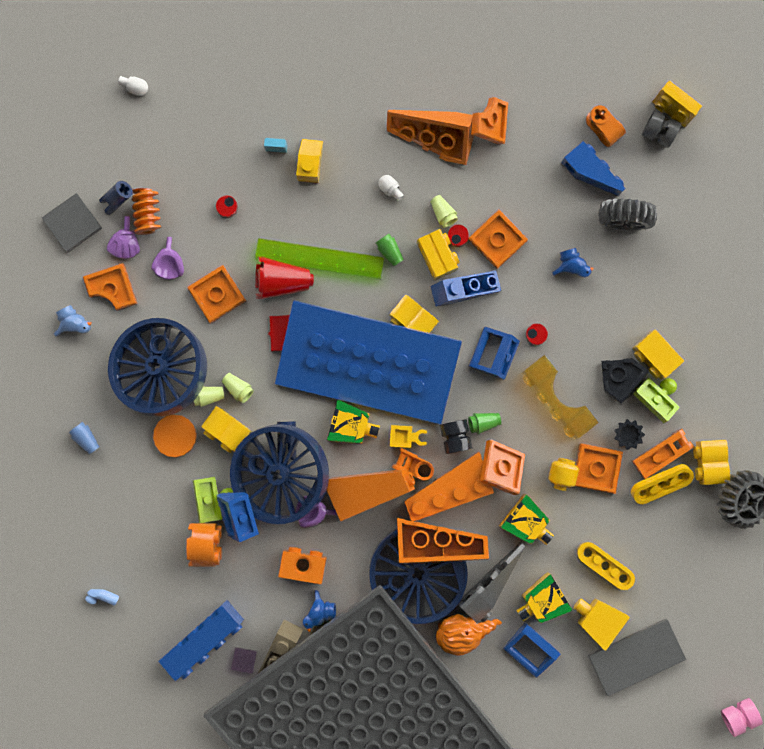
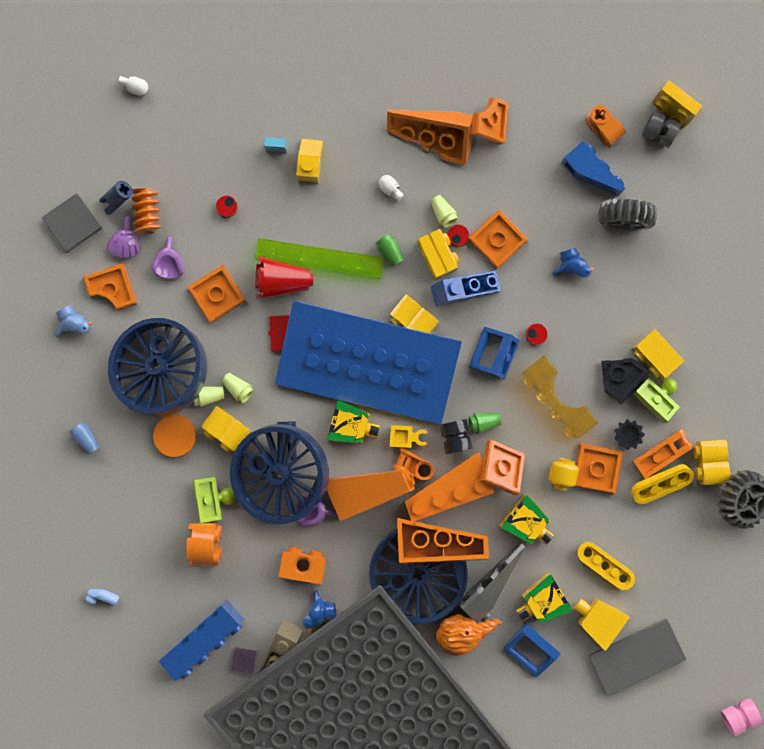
(237, 515): blue tile -> none

